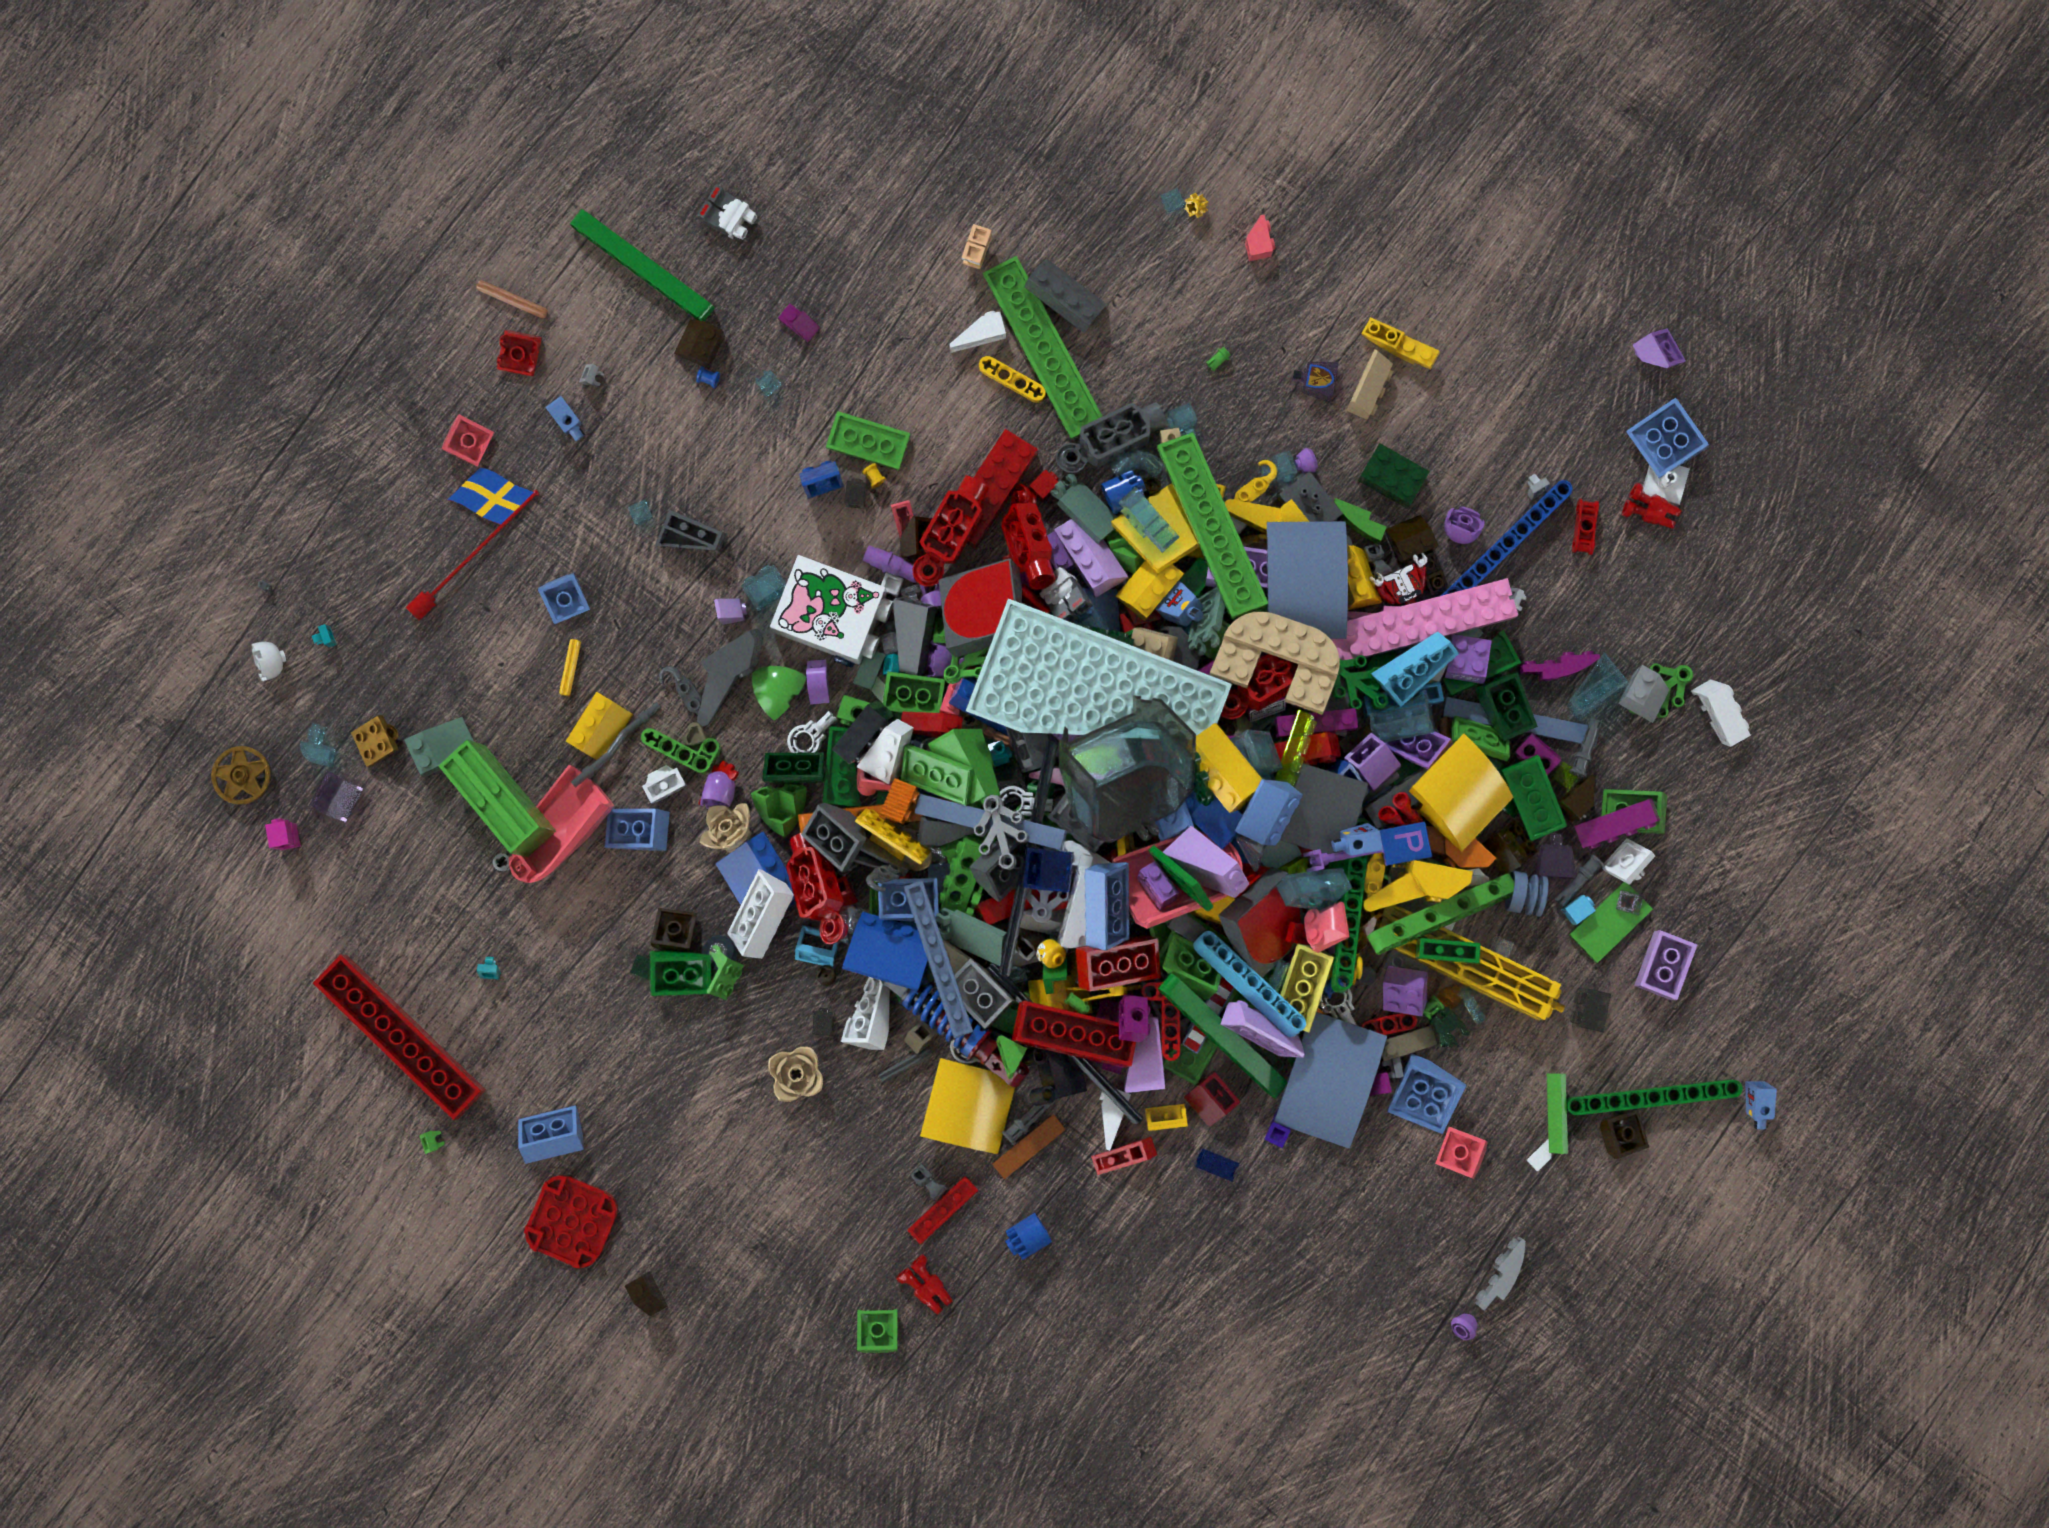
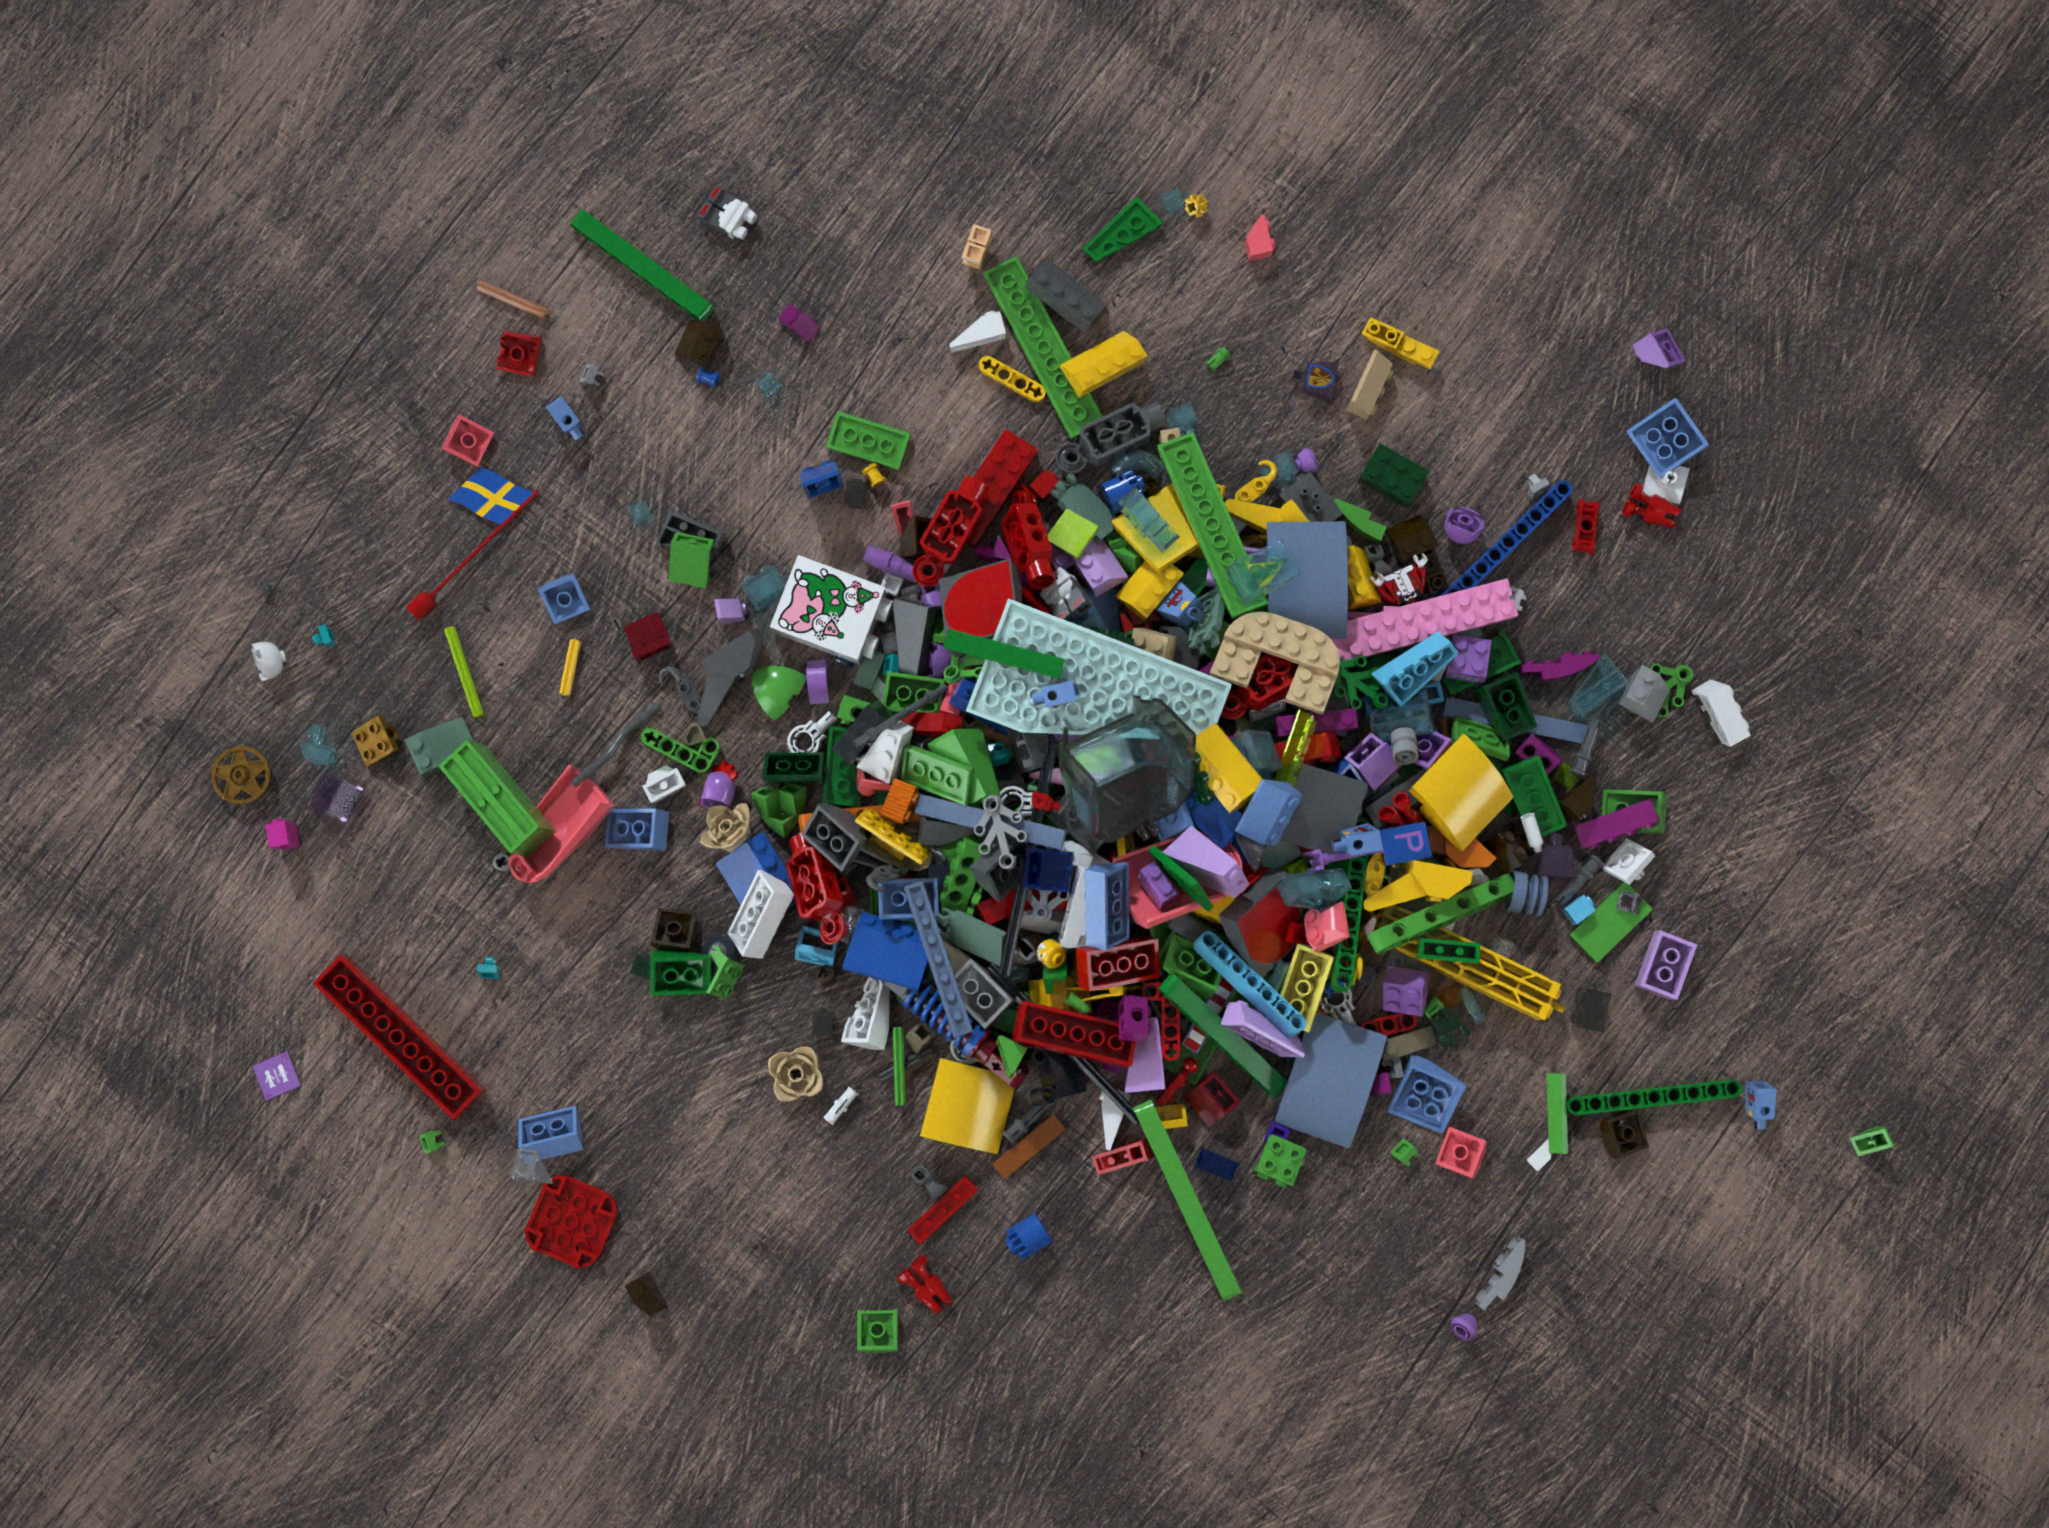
(276, 1075): none -> medium lavender sticker
(464, 672): none -> lime axle
(529, 1167): none -> clear slope
(599, 726): yellow slope -> none
(647, 637): none -> dark red bracket
(690, 560): none -> bright green panel
(834, 1113): none -> white pin
(872, 733): none -> dark grey bar
(899, 1066): none -> bright green axle
(992, 554): none -> magenta slope
(1004, 653): none -> green tile
(1042, 801): none -> red piece
(1065, 691): none -> medium blue torso
(1072, 533): none -> lime tile
(1103, 363): none -> yellow slope
(1127, 227): none -> green wing
(1187, 1200): none -> bright green beam
(1189, 1065): none -> red plate
(1262, 572): none -> clear light blue slope
(1280, 1161): none -> bright green bracket
(1404, 746): none -> light grey wheel
(1404, 1152): none -> bright green tile
(1532, 831): none -> white cylinder
(1872, 1140): none -> bright green slope

